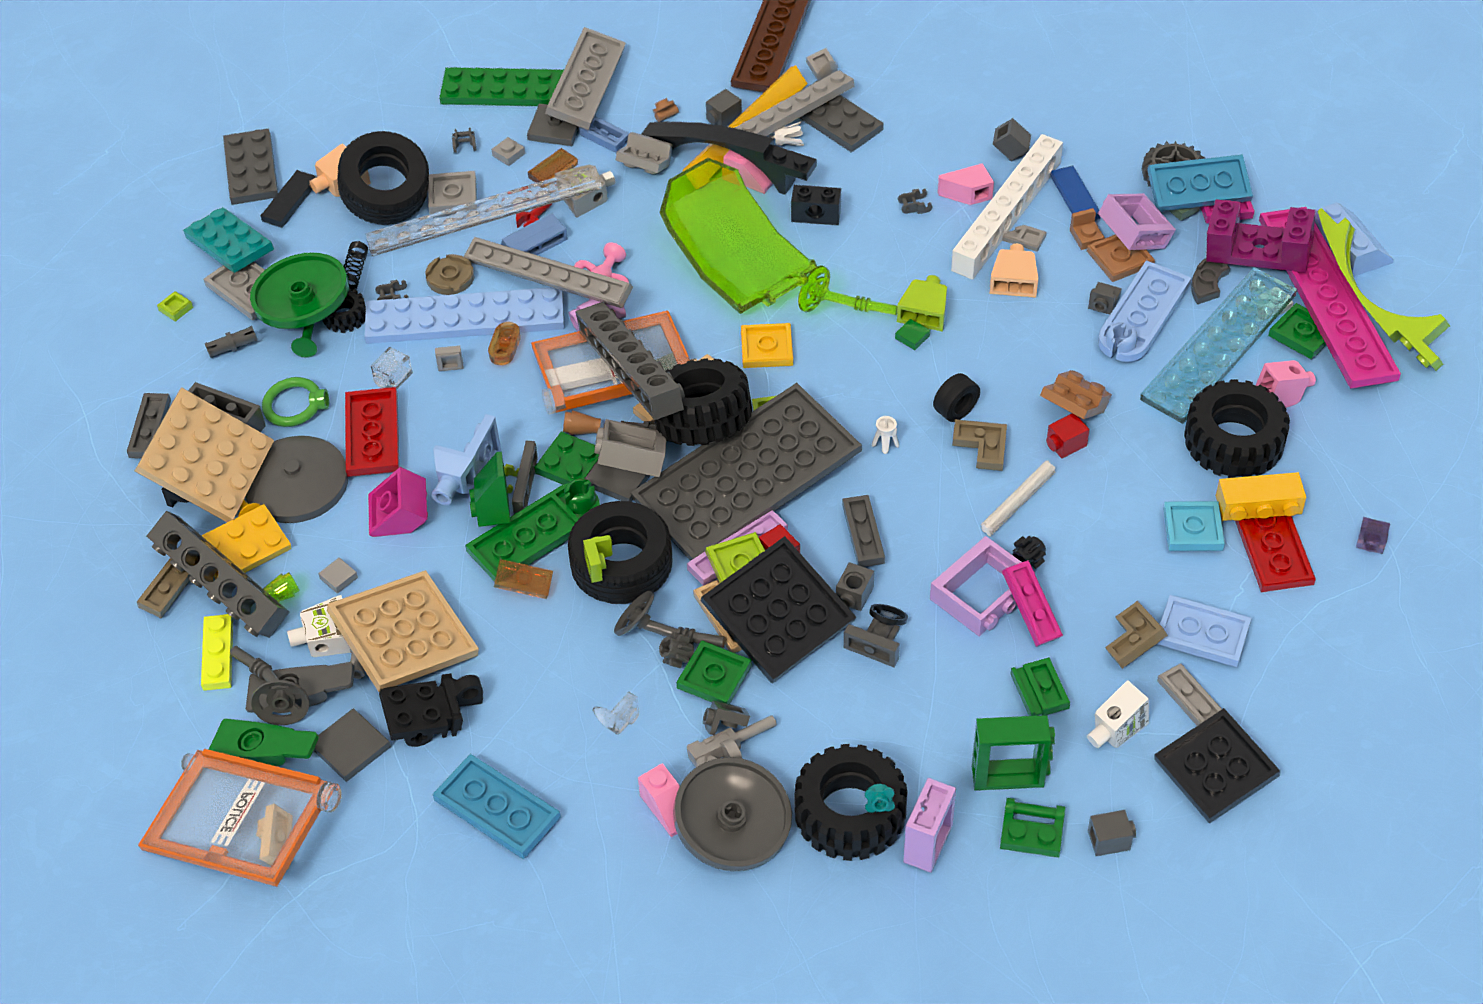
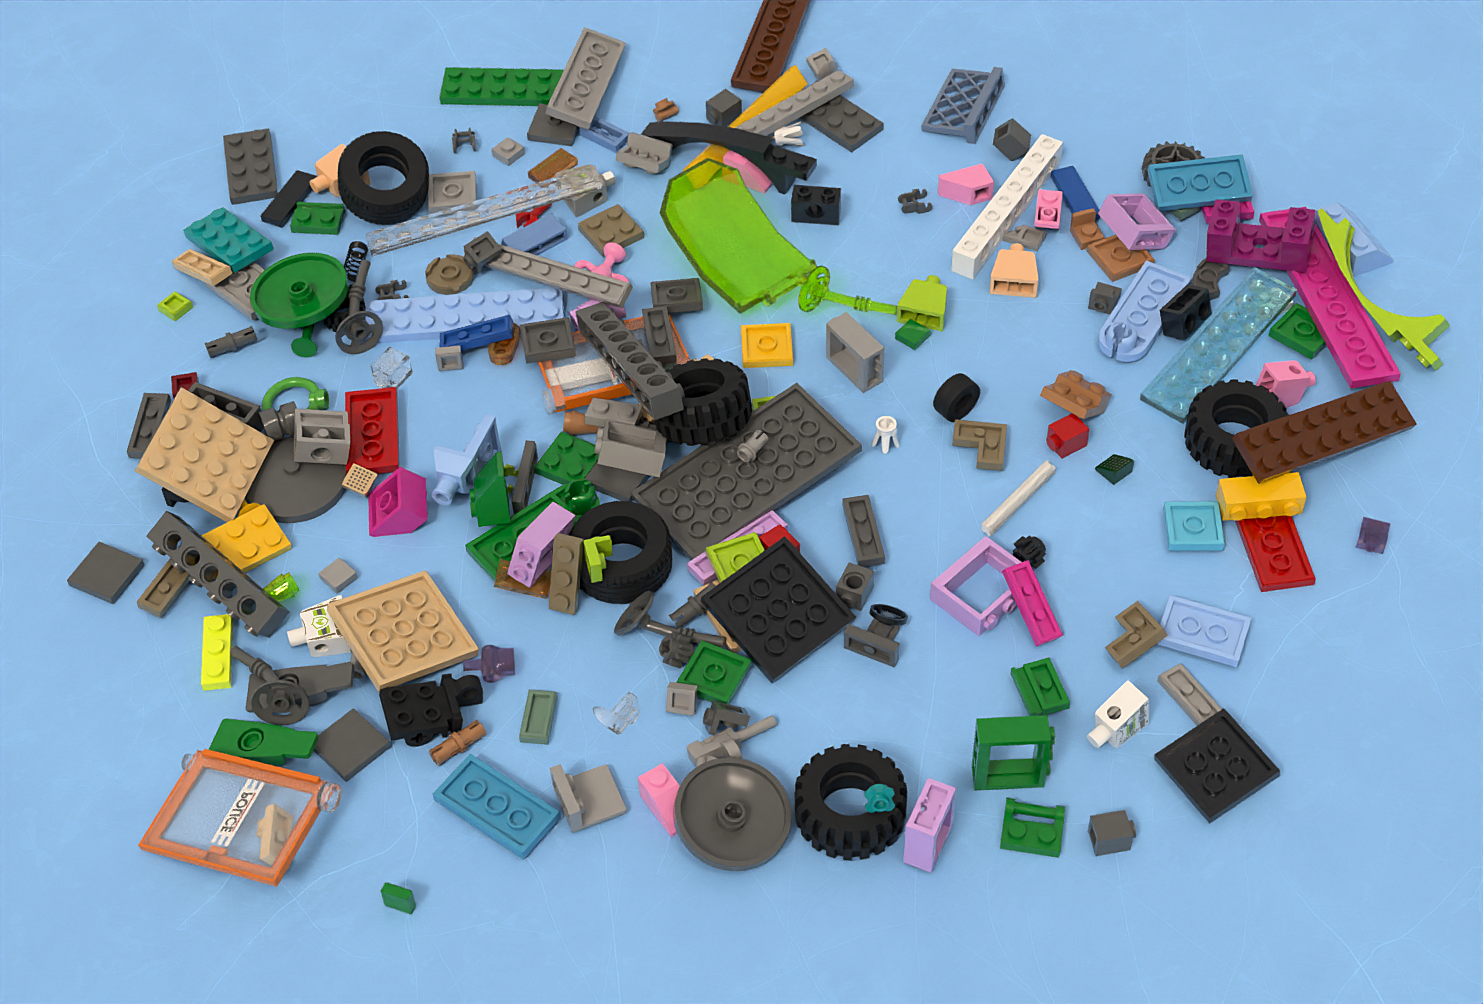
(105, 572): none -> dark grey tile
(184, 381): none -> dark red plate
(202, 267): none -> tan tile
(279, 422): none -> dark grey wheel
(317, 218): none -> green plate
(321, 436): none -> light grey brick
(355, 325): none -> dark grey dish
(359, 480): none -> tan slope
(398, 898): none -> green tile
(457, 742): none -> medium nougat pin
(479, 333): none -> blue tile
(481, 251): none -> dark grey bracket
(494, 663): none -> clear purple piece
(535, 544): none -> lavender window
(538, 717): none -> sand green tile
(547, 340): none -> dark grey tile
(566, 573): none -> dark tan plate
(587, 796): none -> light grey bracket
(610, 227): none -> dark tan plate
(613, 410): none -> light grey bracket
(659, 334): none -> dark grey plate
(677, 295): none -> dark grey plate
(681, 698): none -> light grey plate
(691, 608): none -> dark grey pin
(748, 450): none -> light grey pin
(854, 352): none -> light grey window
(980, 106): none -> sand blue fence
(1048, 209): none -> bright pink slope
(1115, 468): none -> dark green slope
(1185, 312): none -> black brick
(1323, 431): none -> reddish brown plate

